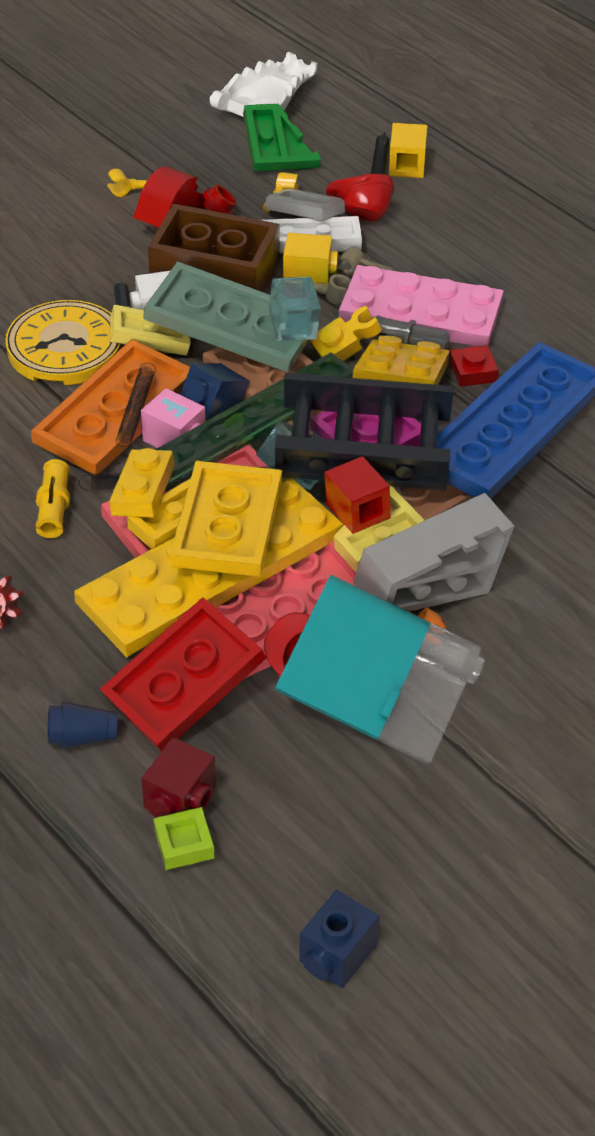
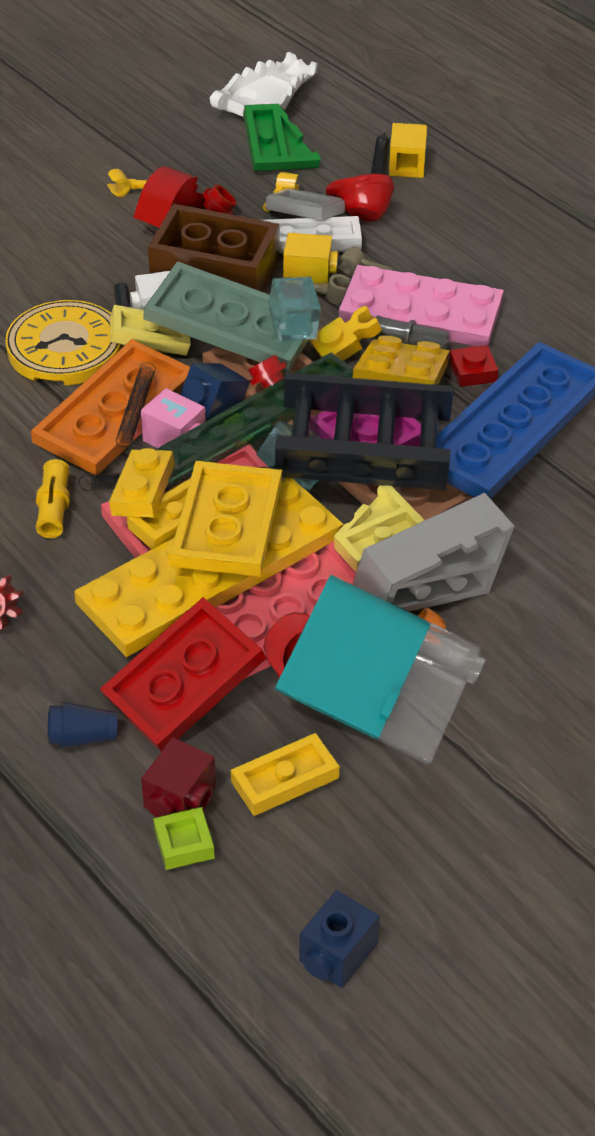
(267, 372): none -> red plate
(284, 774): none -> yellow plate
(357, 495): red brick -> none

